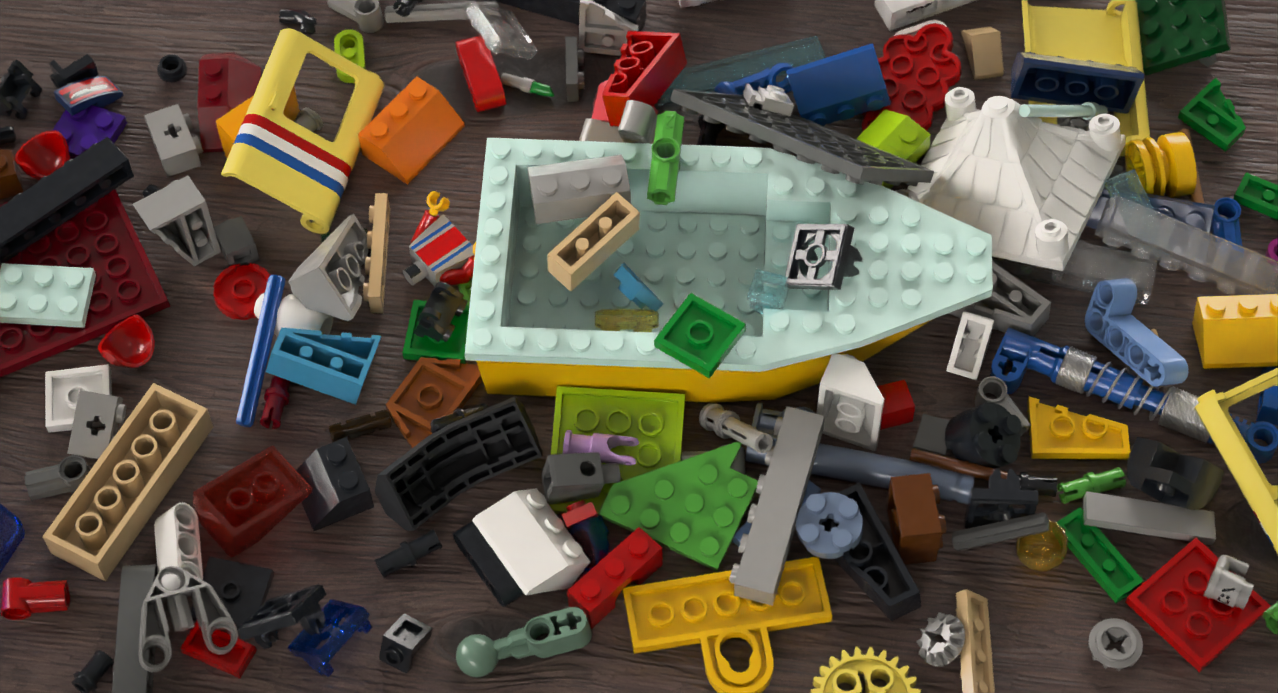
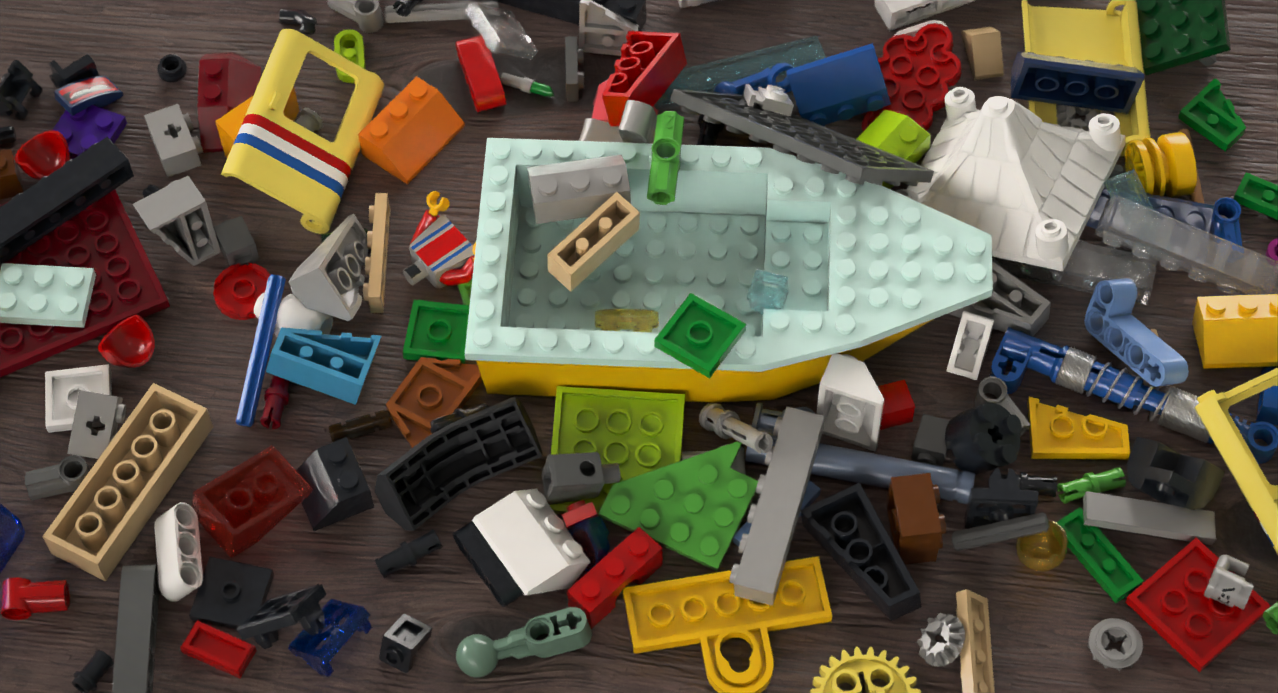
(208, 609): light grey connector -> none
(439, 311): black piece -> none
(601, 444): lavender piece -> none
(635, 289): dark azure wing -> none
(802, 255): black piece -> none
(841, 538): sand blue plate -> none
(953, 464): reddish brown piece -> none
(1086, 111): light aqua bar -> none

